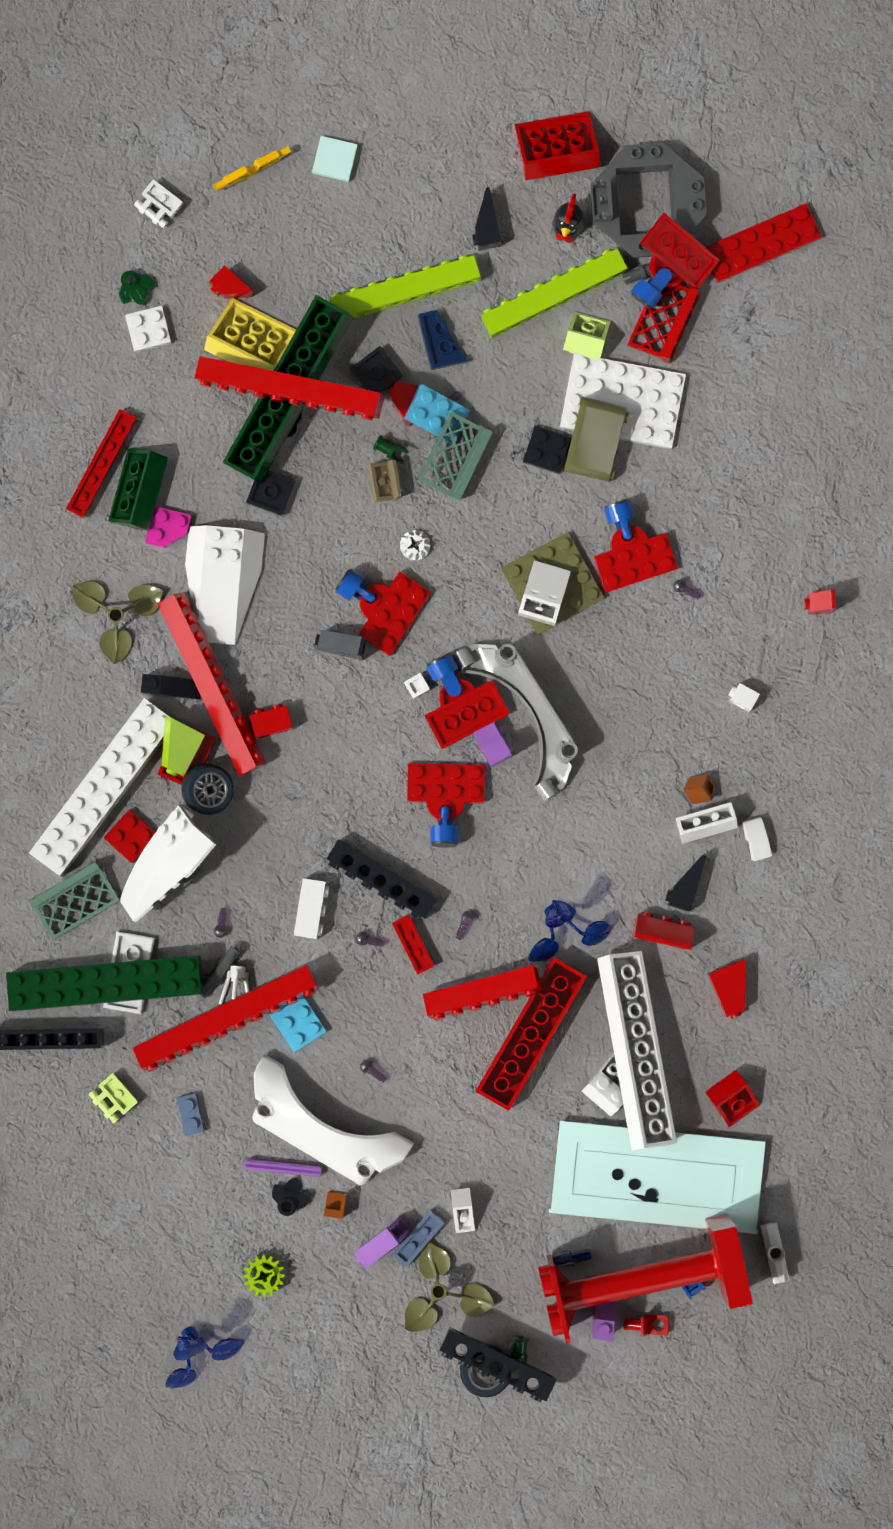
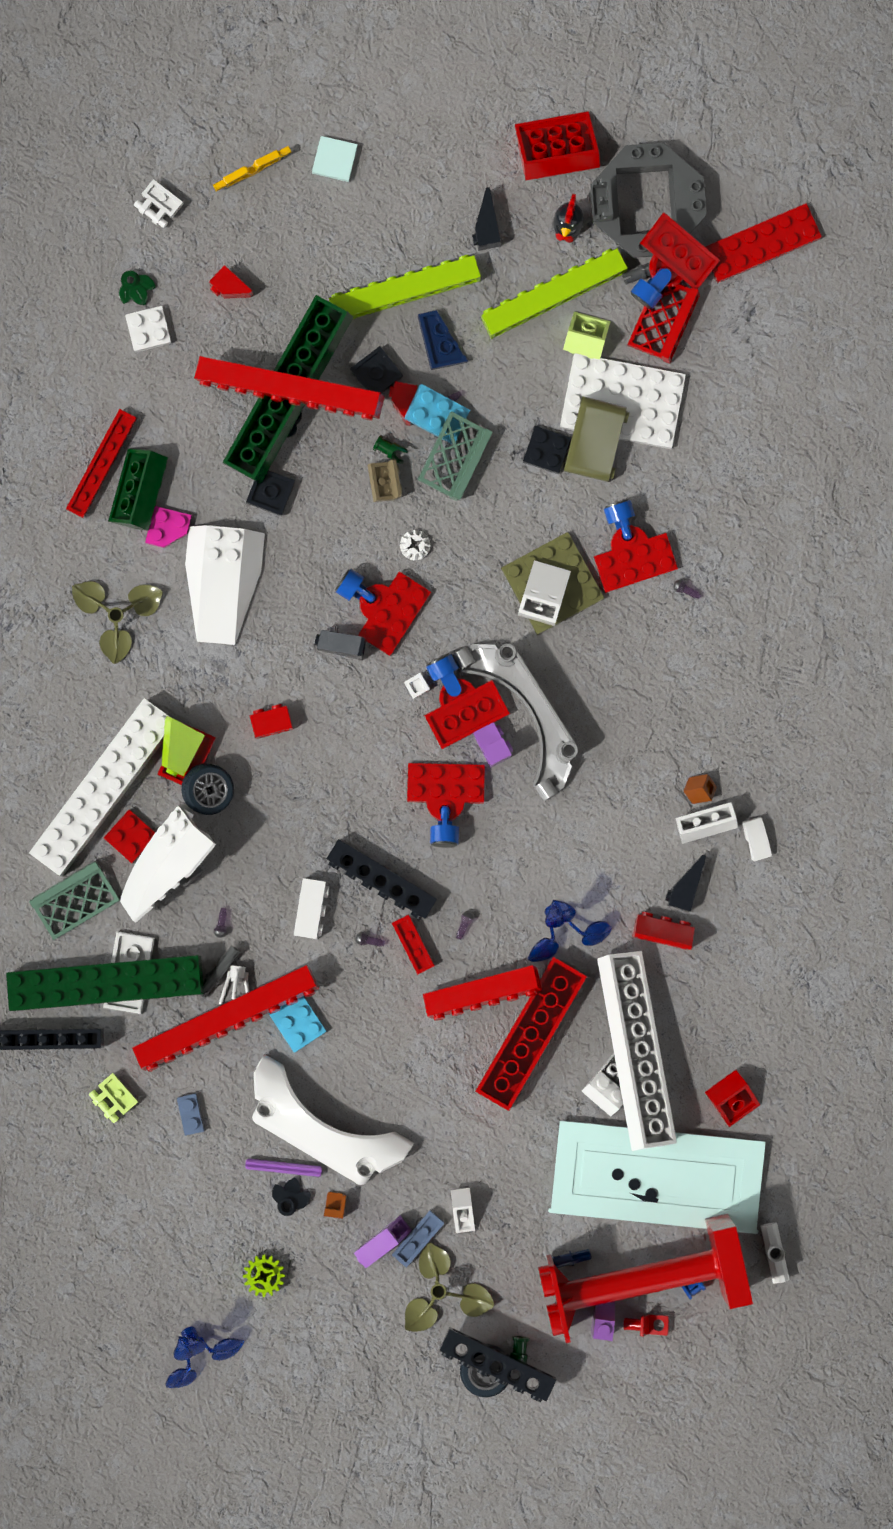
(169, 687): black slope -> none
(211, 683): brick -> none
(248, 337): light yellow slope -> none
(367, 1067): clear purple piece -> none
(730, 988): red slope -> none
(743, 697): white brick -> none
(820, 602): slope -> none

